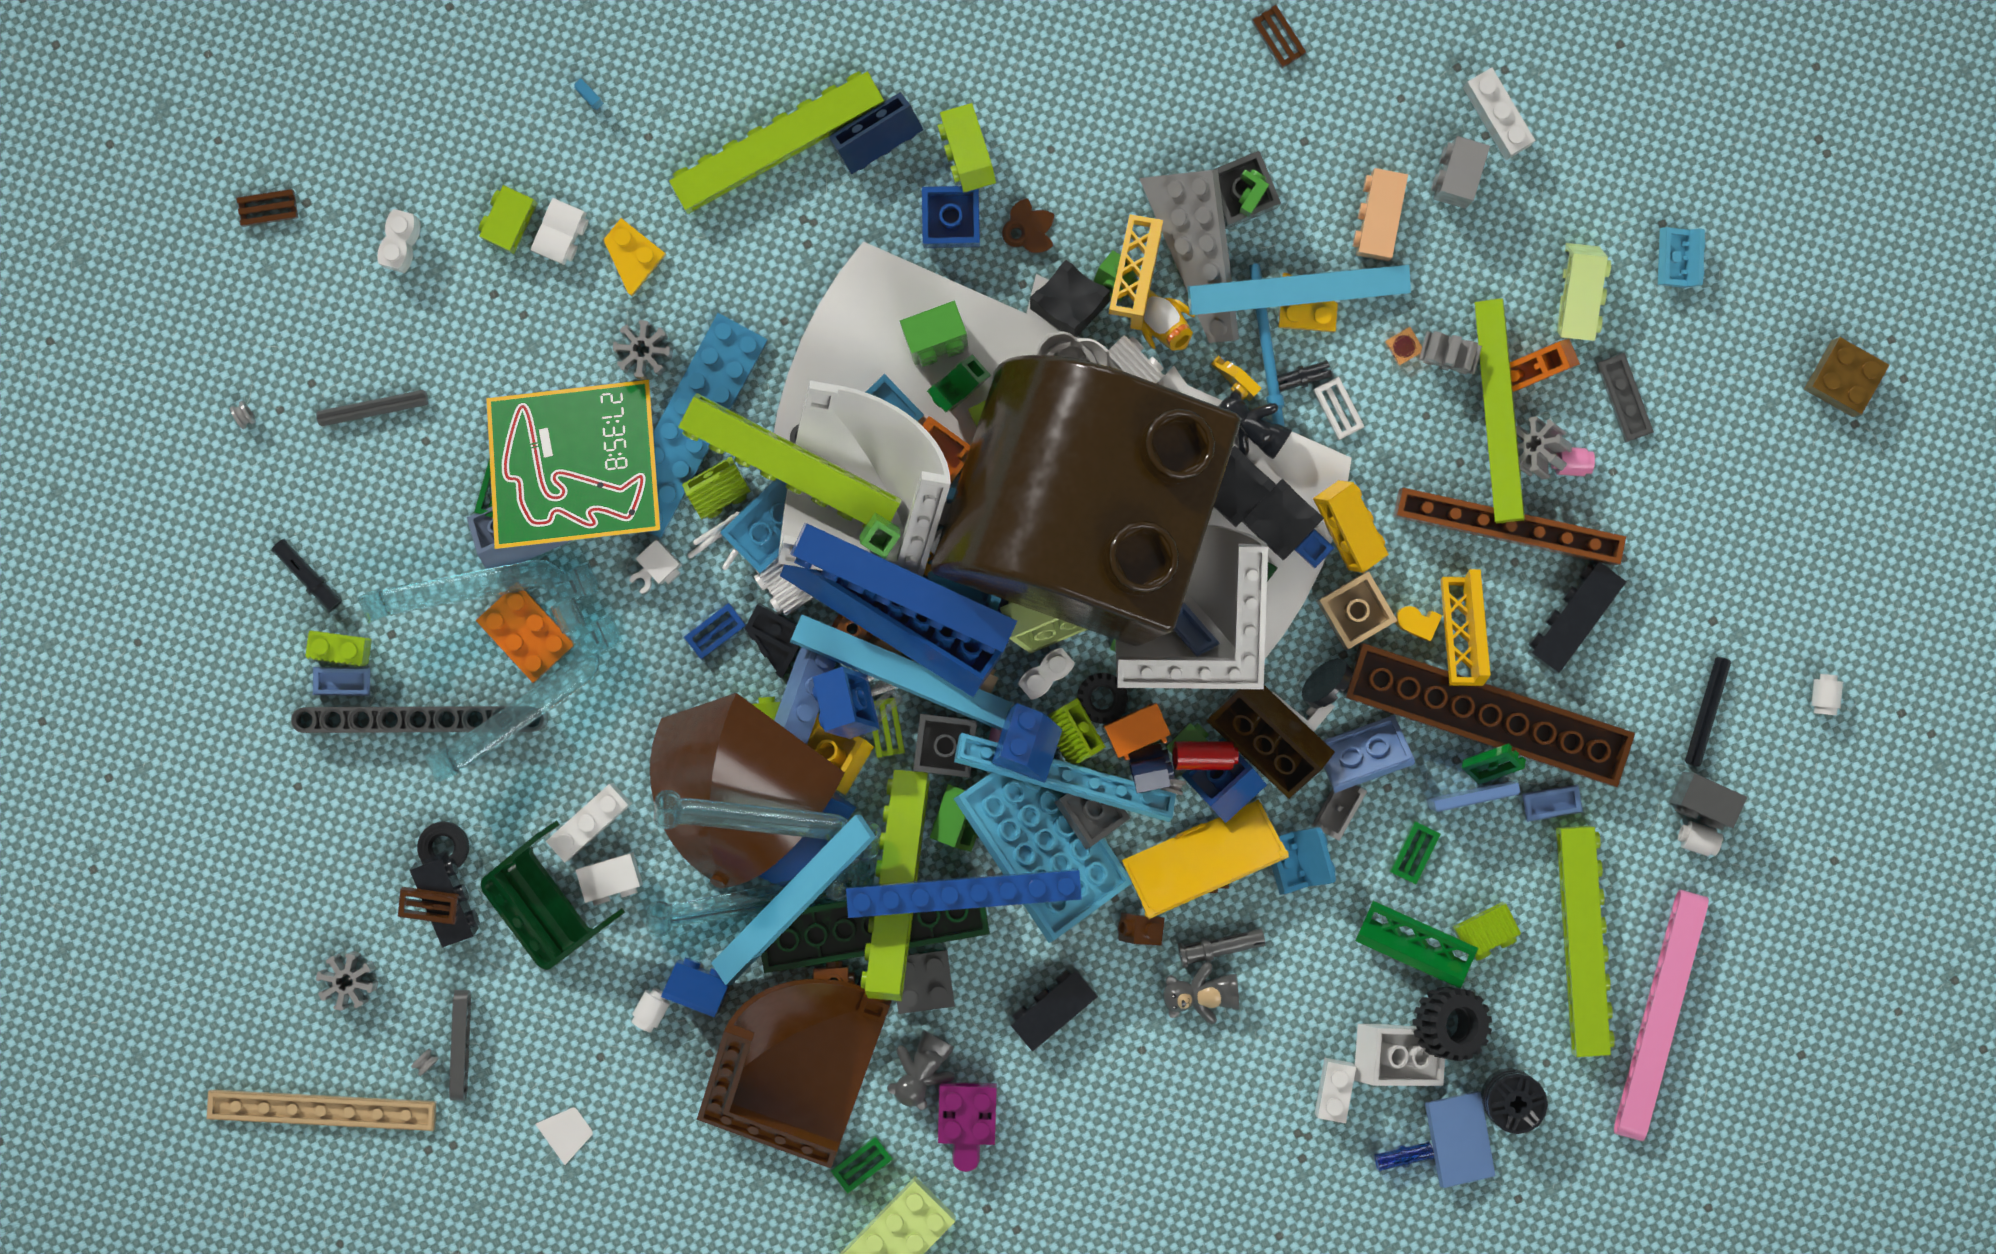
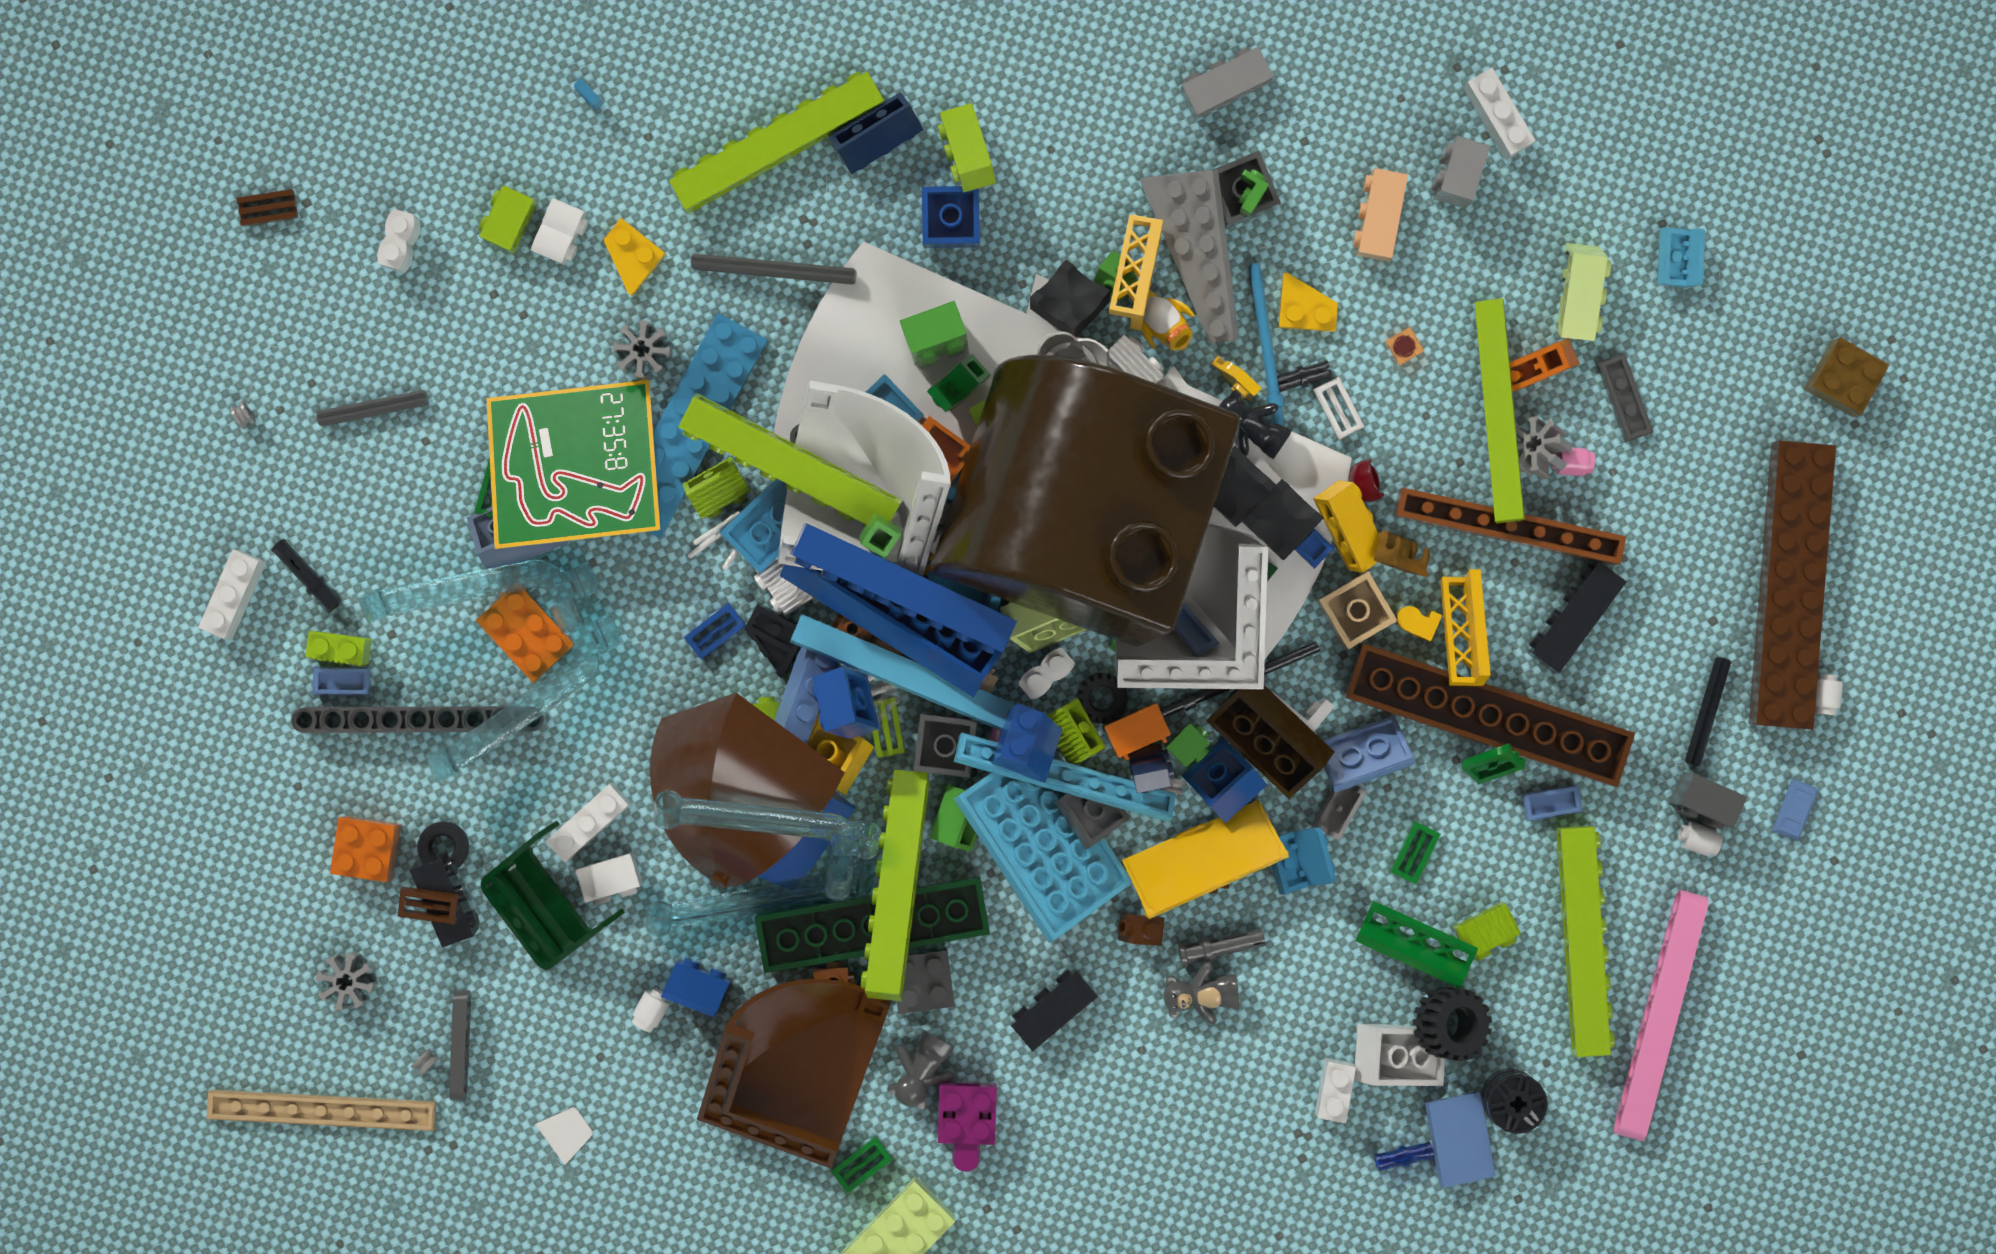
(232, 594): none -> white brick
(365, 848): none -> orange brick
(658, 564): white brick -> none
(773, 269): none -> dark grey axle
(793, 899): medium azure tile -> none
(963, 893): blue brick -> none
(1032, 226): reddish brown plate -> none
(1188, 701): none -> black bar
(1204, 755): red brick -> none
(1226, 82): none -> light grey brick
(1288, 31): reddish brown tile -> none
(1299, 289): medium azure tile -> none
(1326, 682): black tile -> none
(1367, 480): none -> dark red hair
(1401, 554): none -> pearl gold hinge
(1450, 352): light grey gear -> none
(1473, 796): medium blue tile -> none
(1792, 584): none -> reddish brown brick
(1795, 809): none -> medium blue tile

